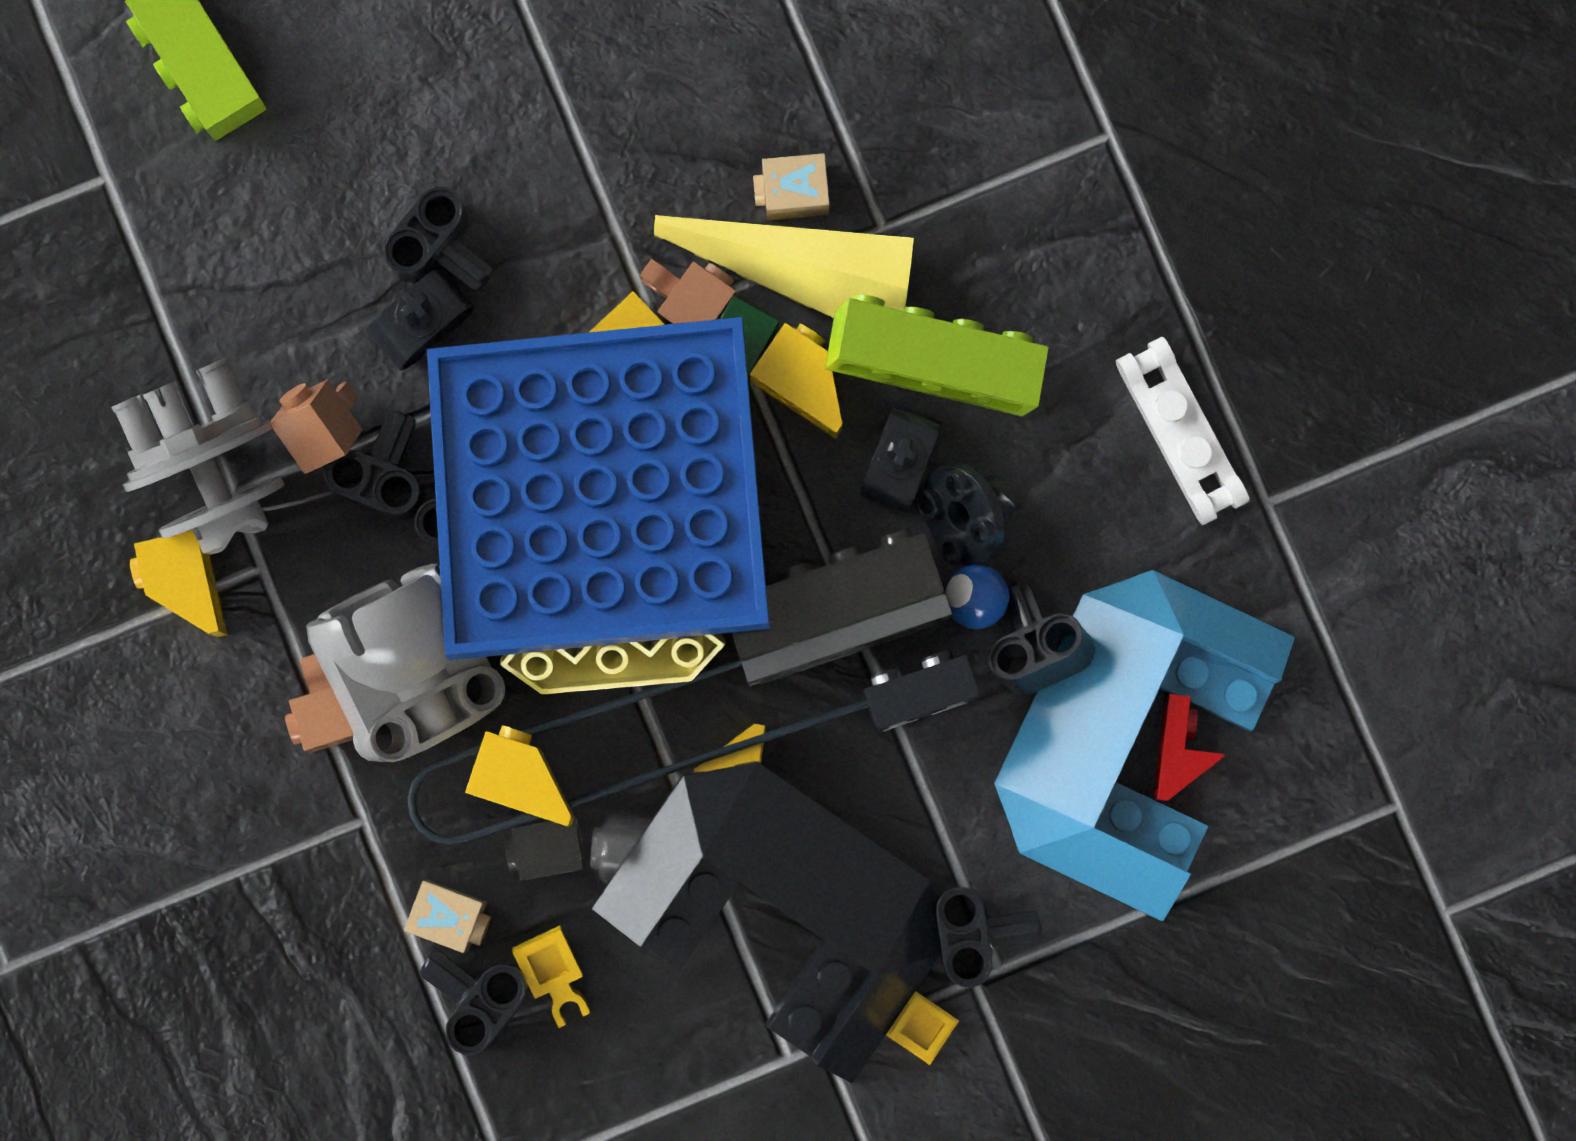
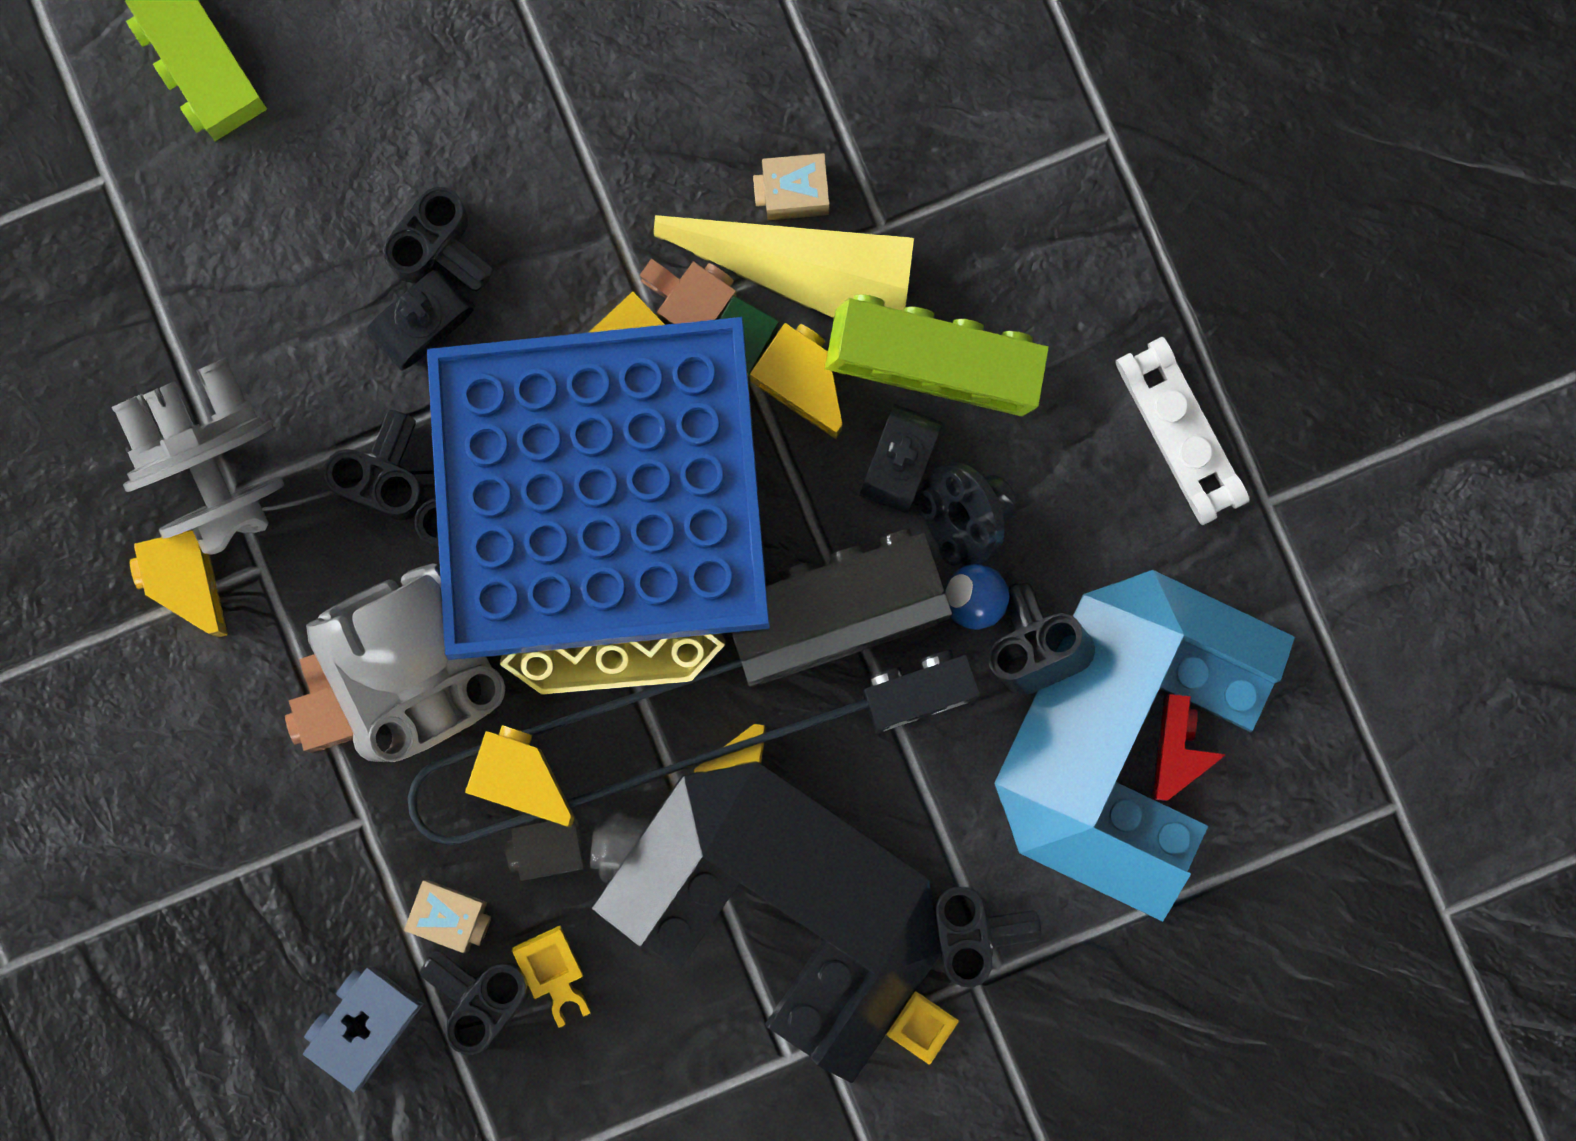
(317, 423): nougat brick -> none
(389, 1013): none -> sand blue brick

